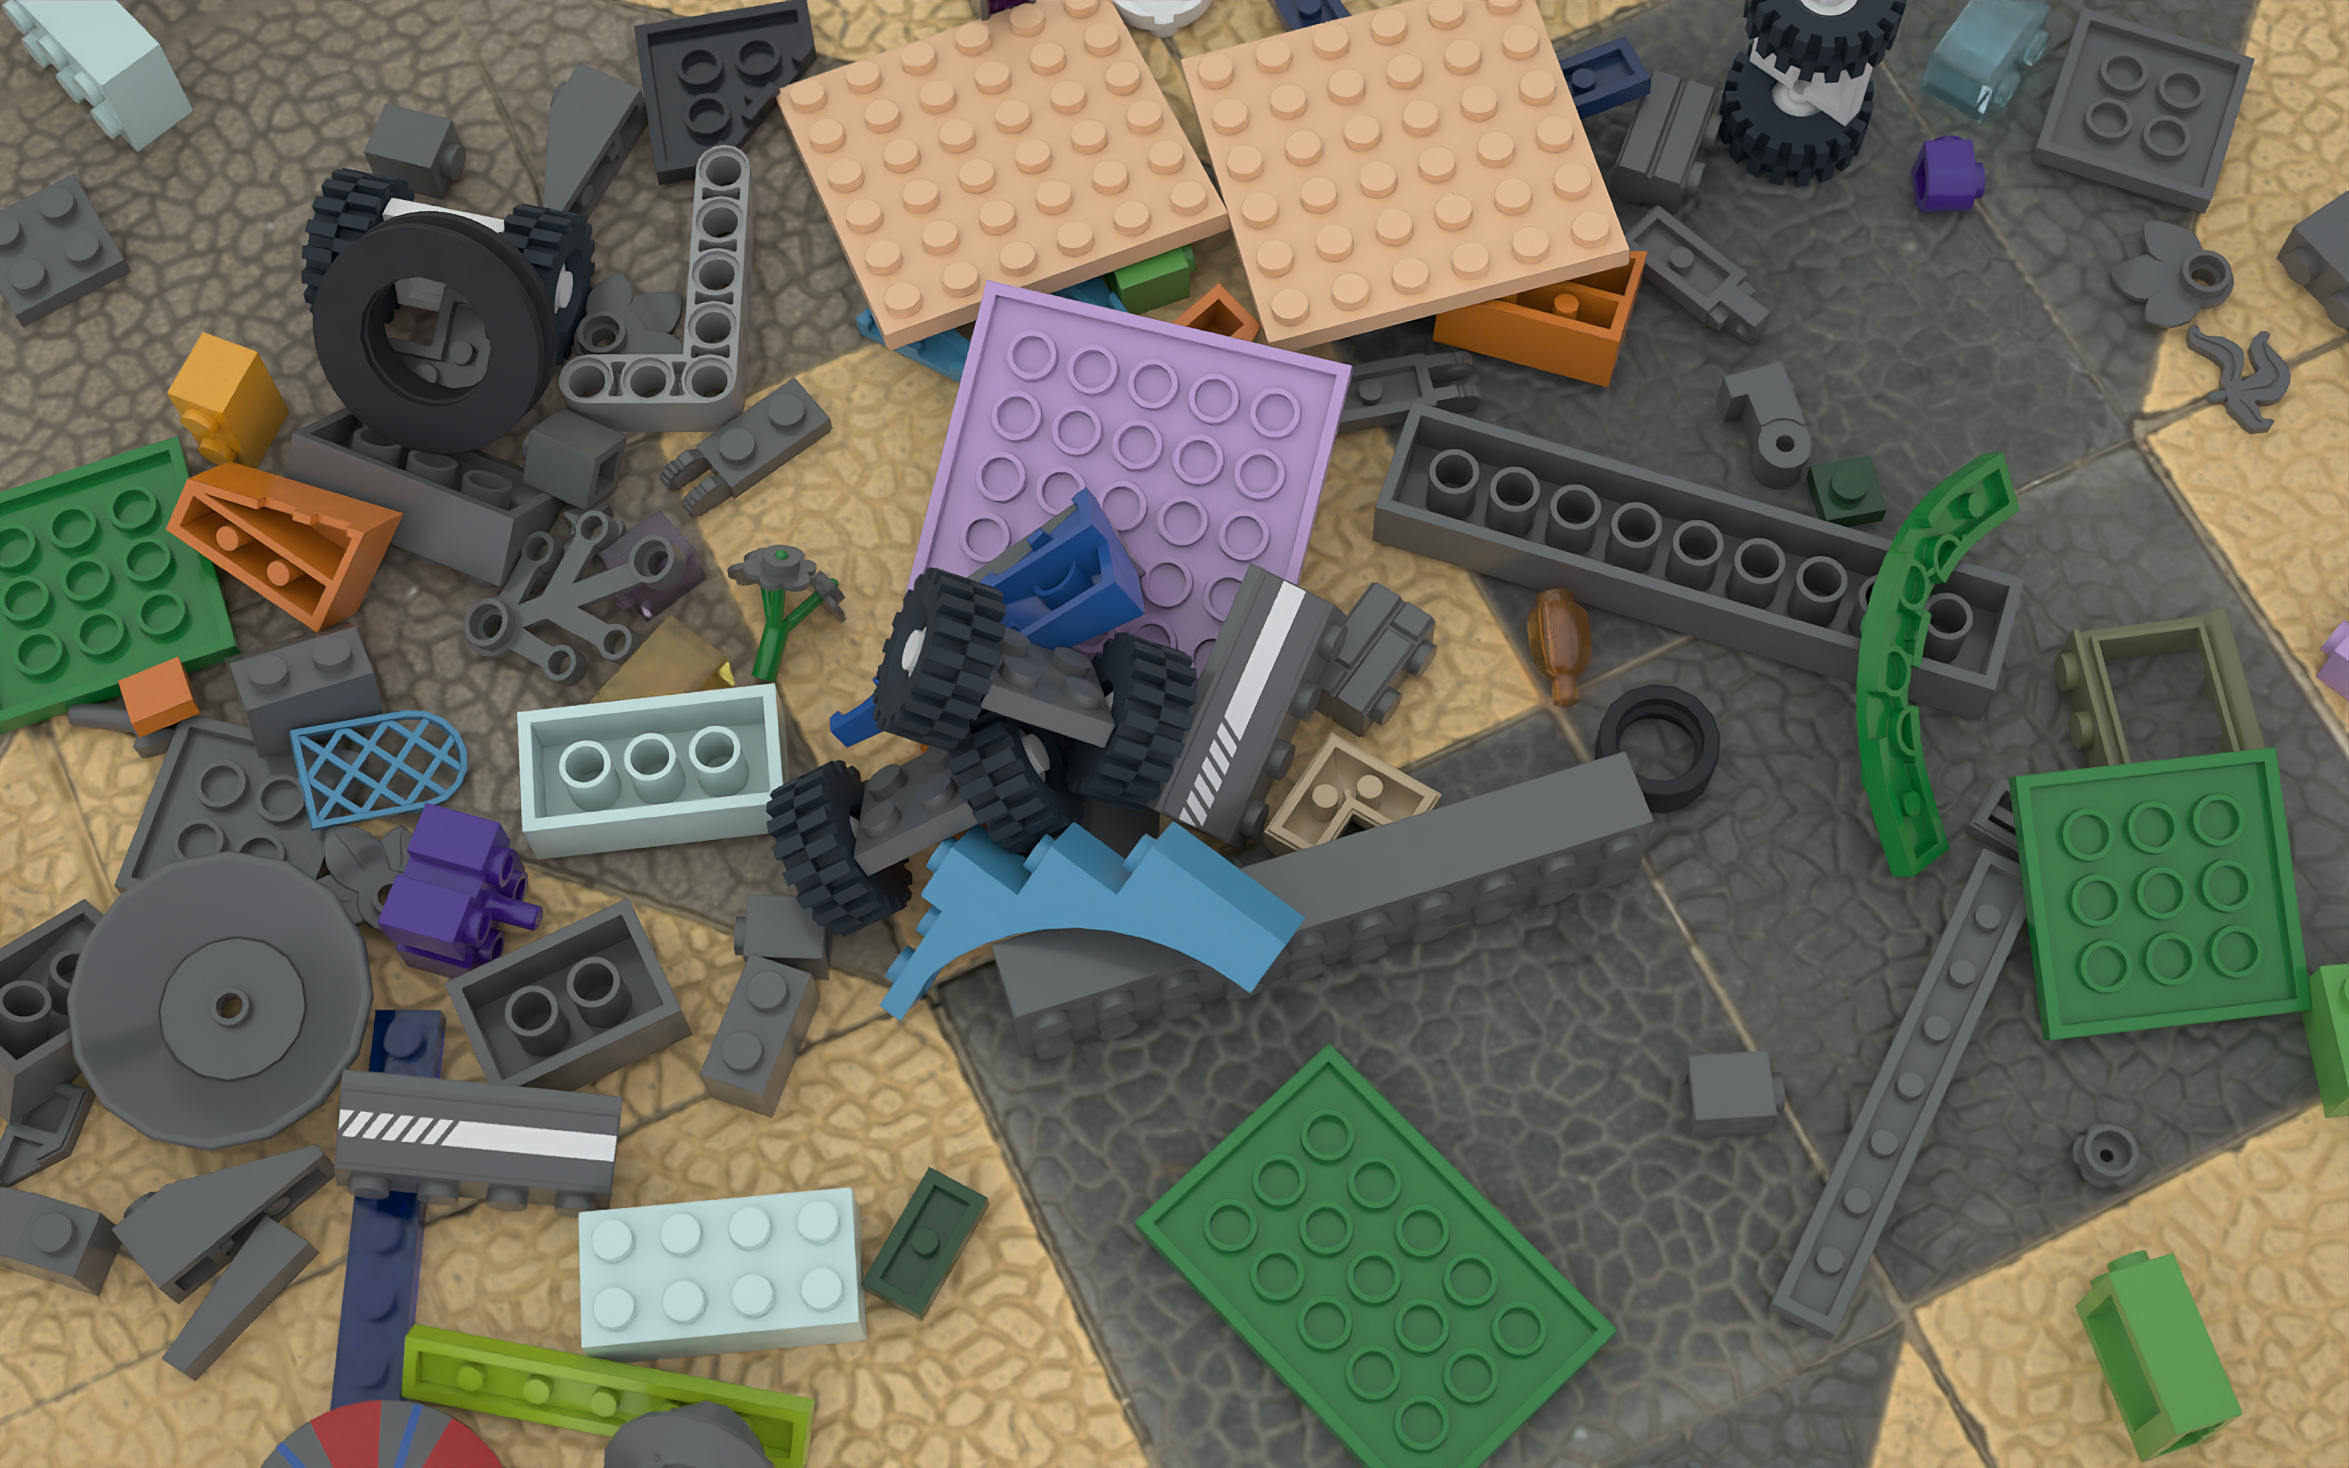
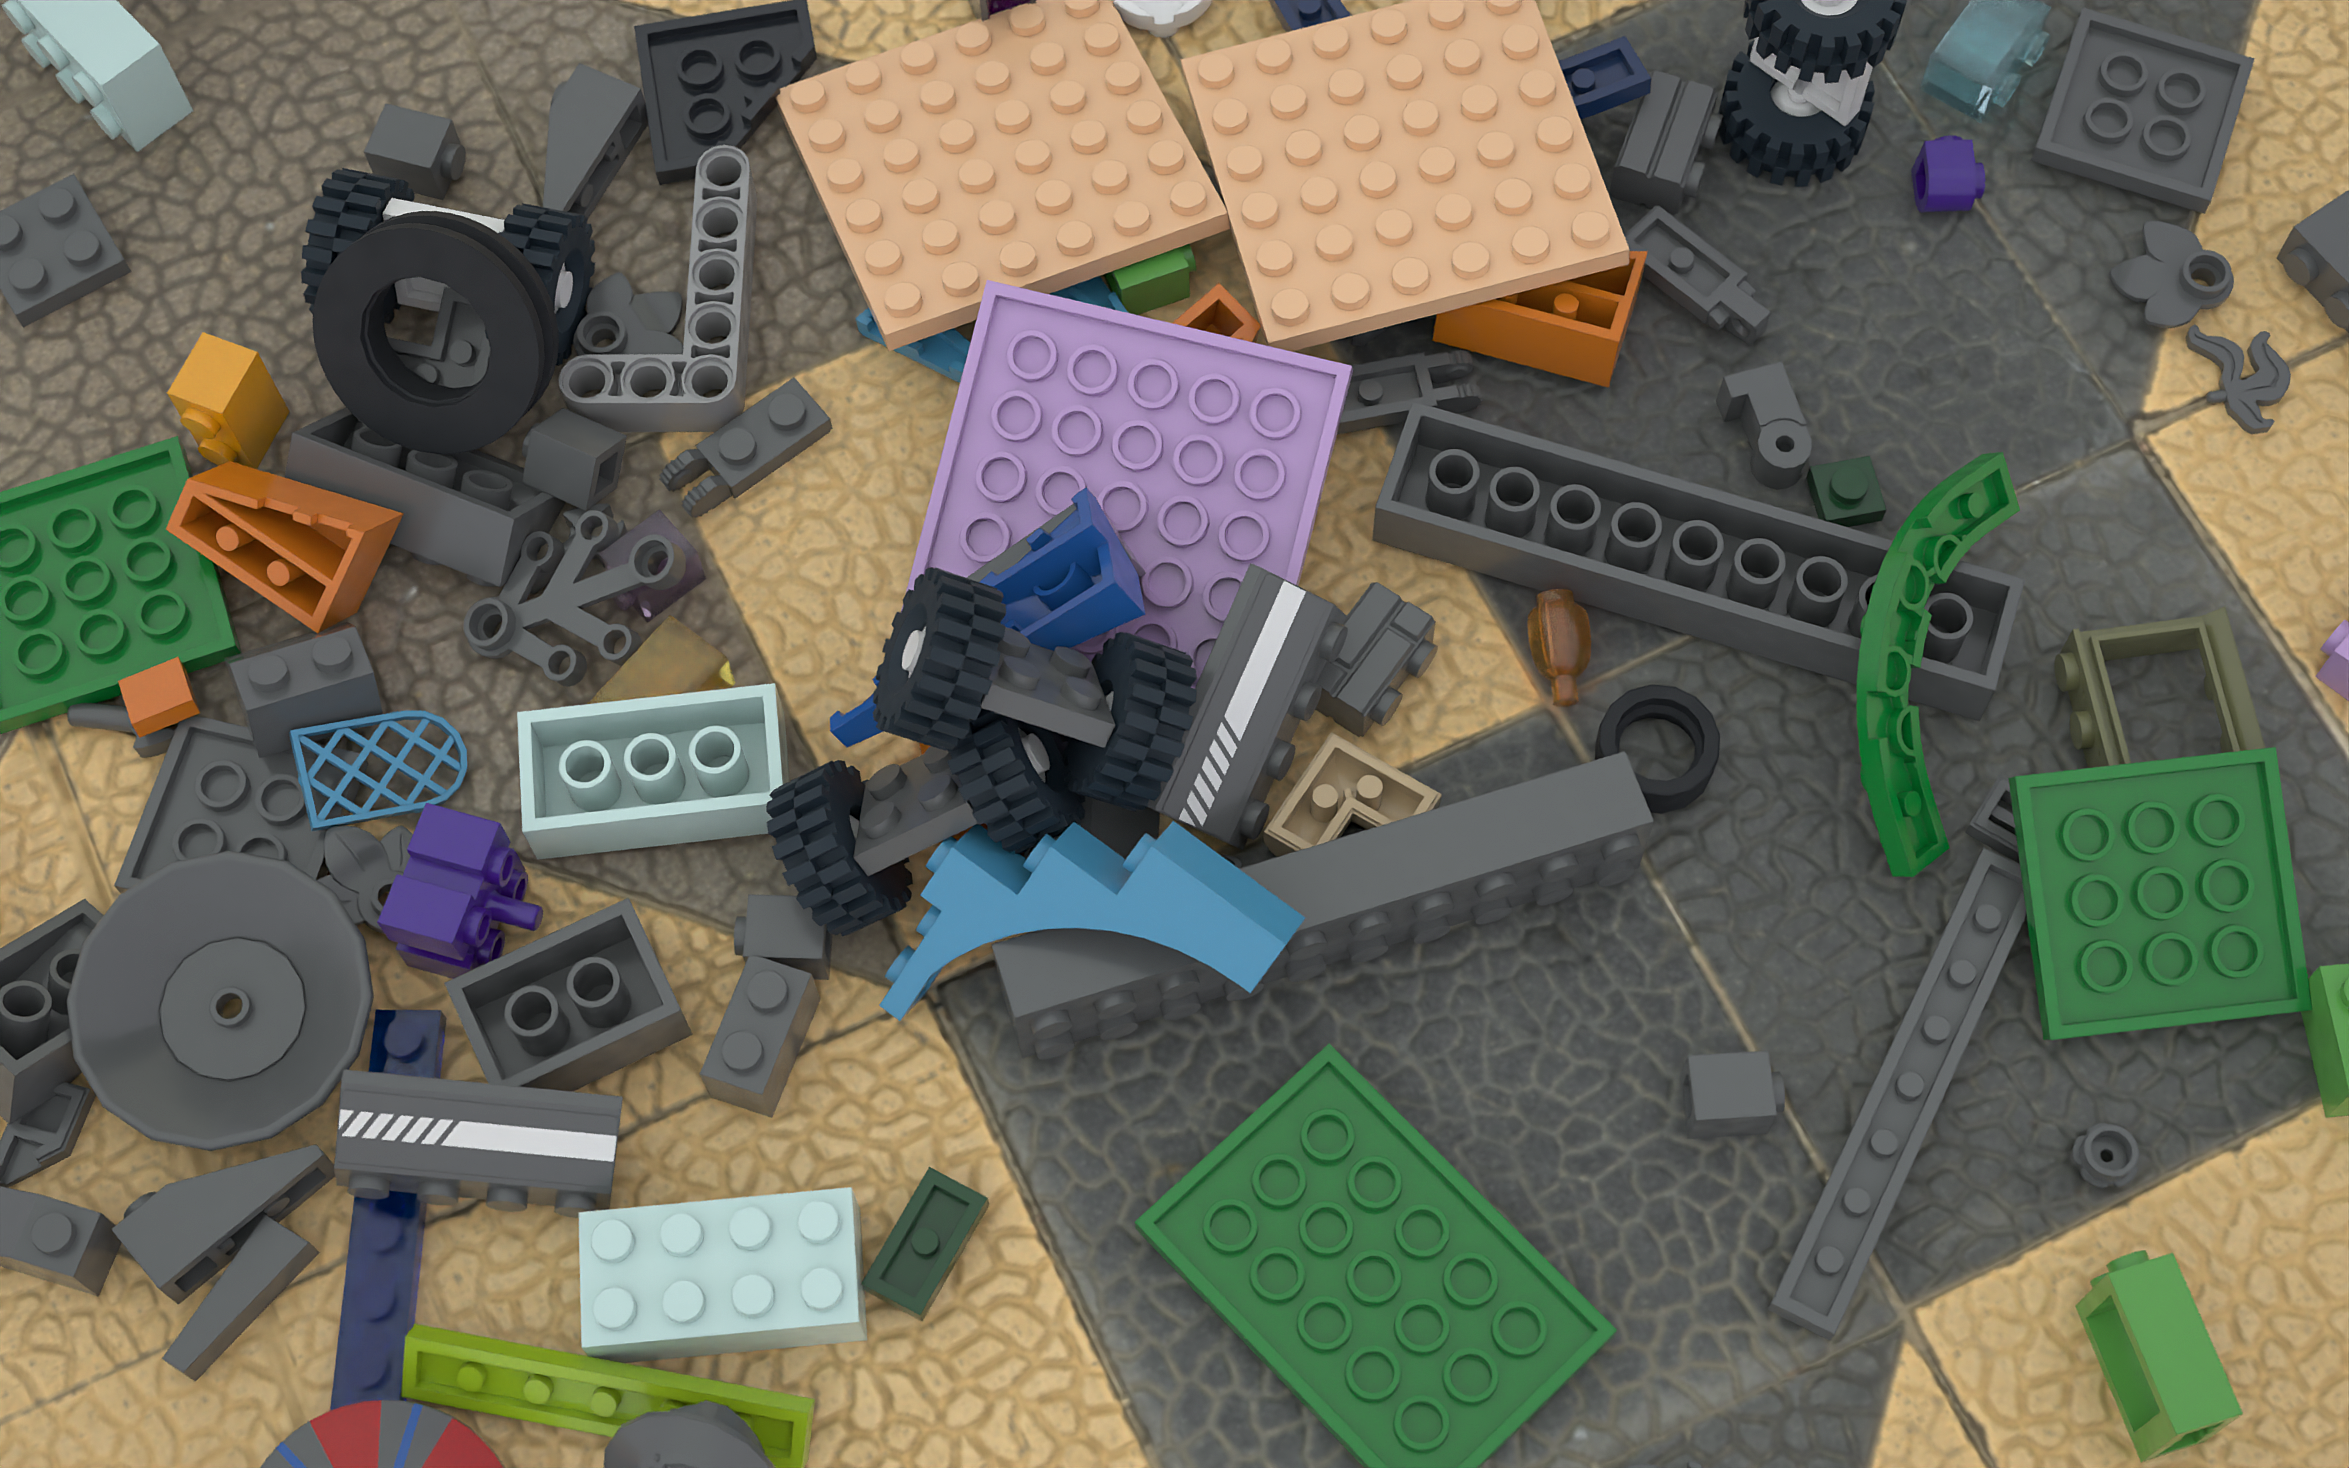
(779, 570): plant -> none

